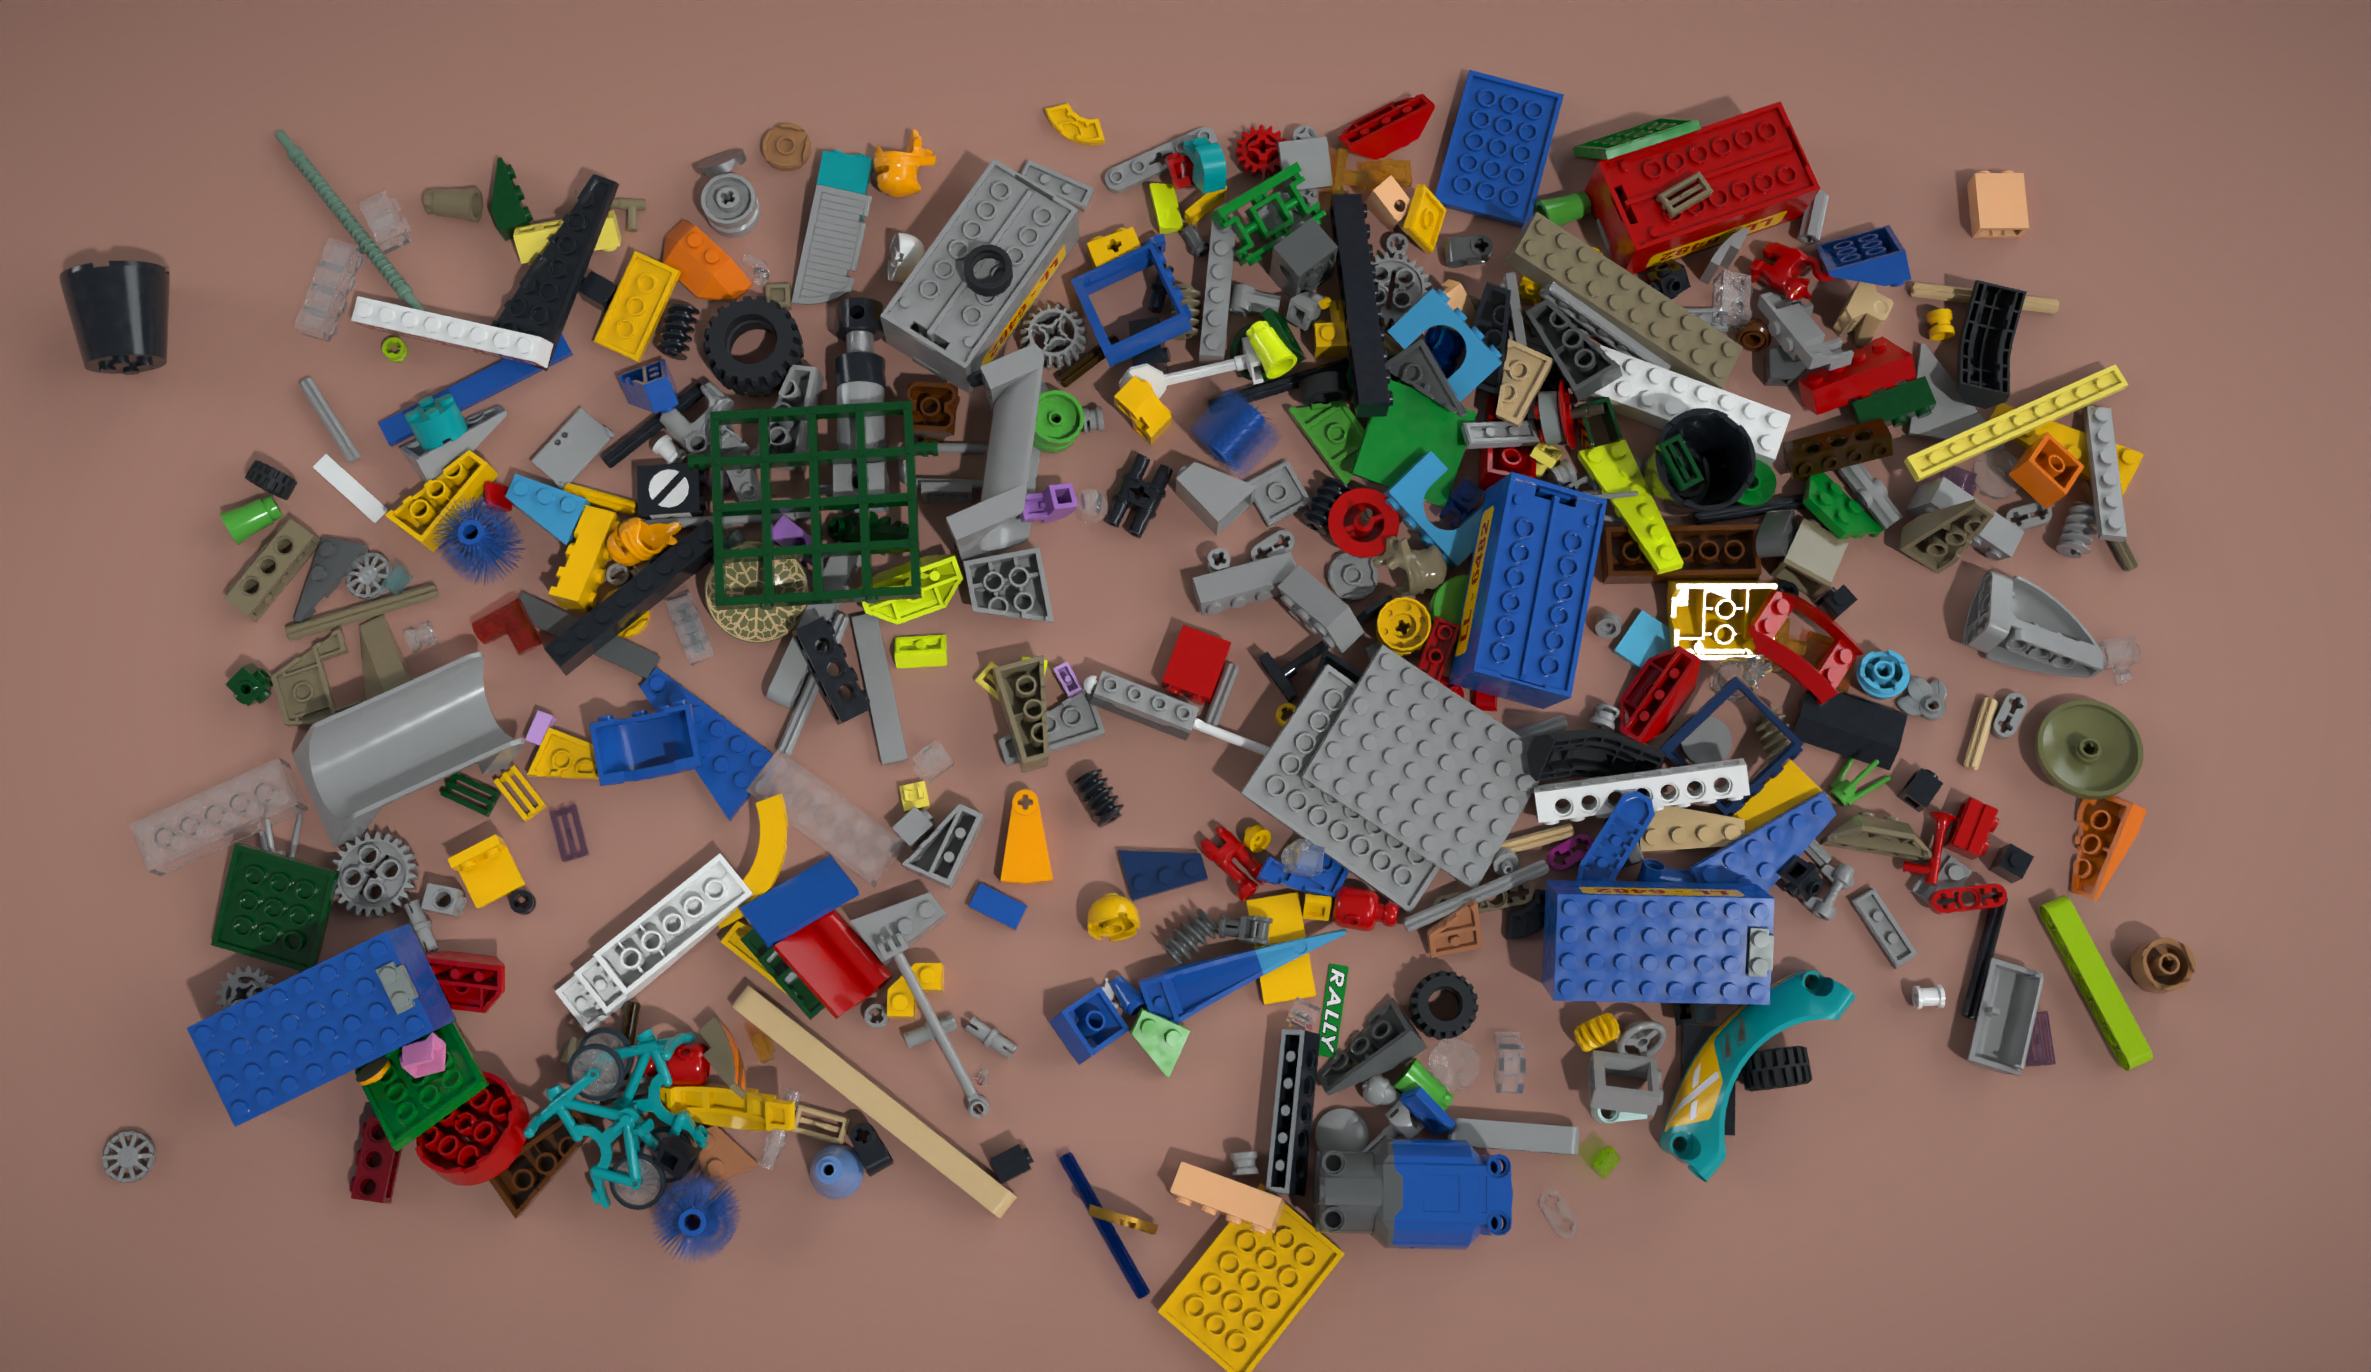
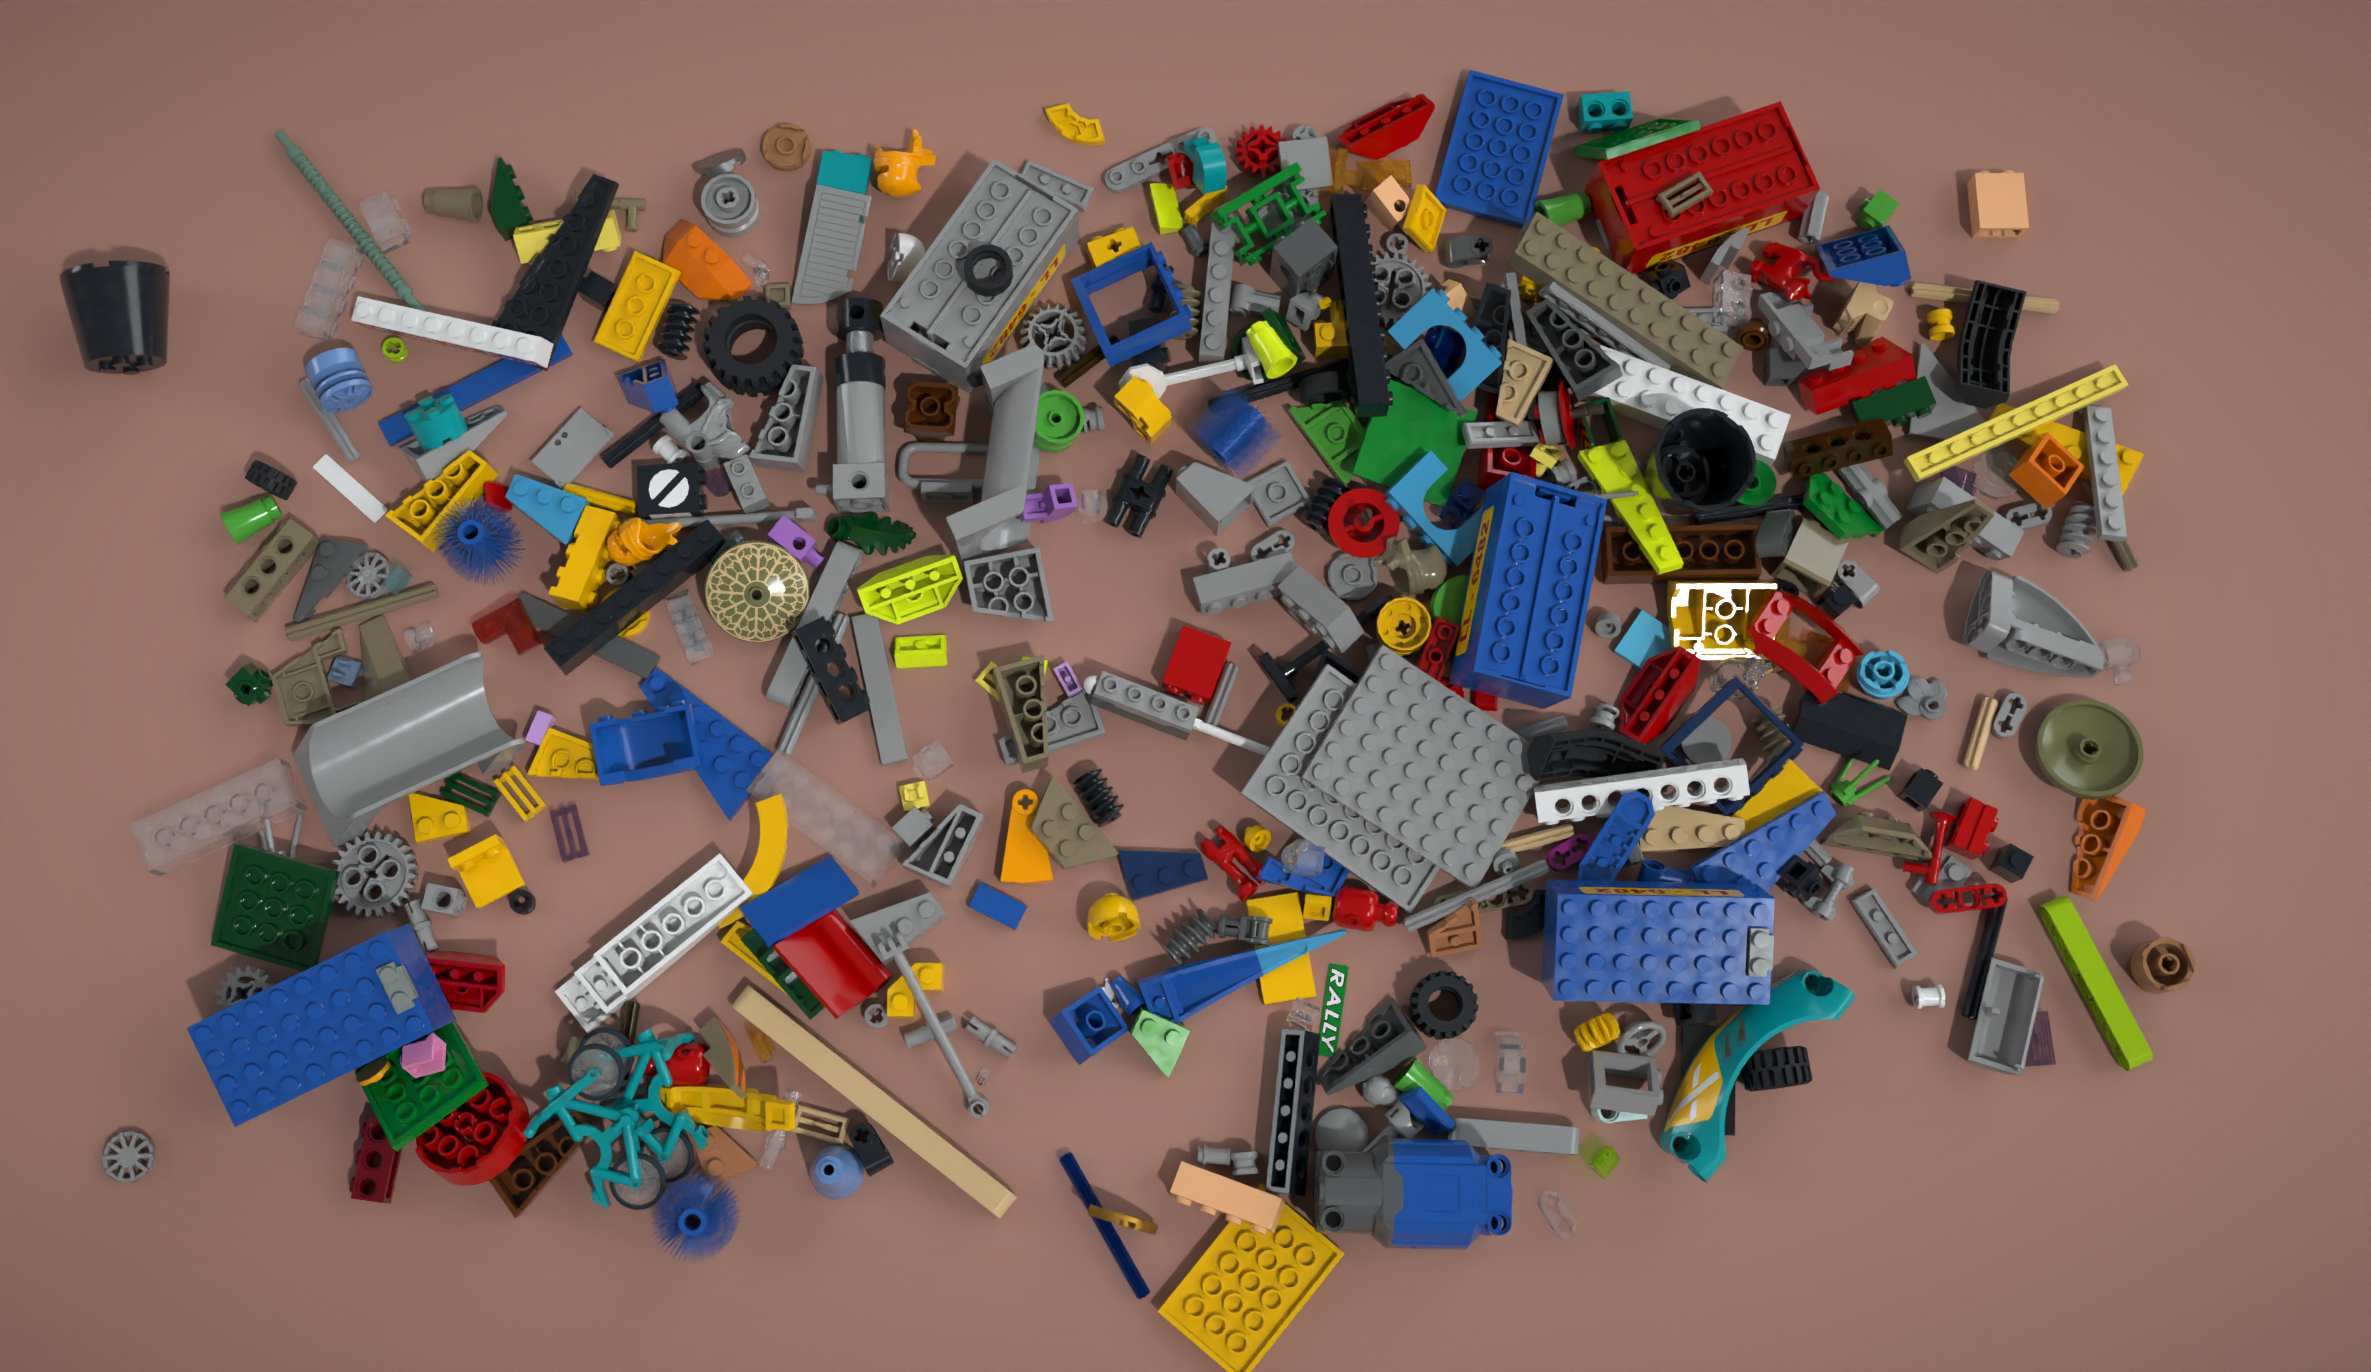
(339, 380): none -> medium blue wheel
(345, 672): none -> sand blue tile
(437, 818): none -> yellow wing
(676, 1156): black brick -> none
(814, 504): dark green piece -> none
(1012, 1163): black brick -> none
(1067, 830): none -> dark tan wing
(1158, 242): blue tile -> none
(1213, 1156): none -> light grey pin
(1603, 106): none -> teal brick
(1679, 463): dark green tile -> none
(1857, 581): none -> light grey piece
(1877, 210): none -> bright green brick

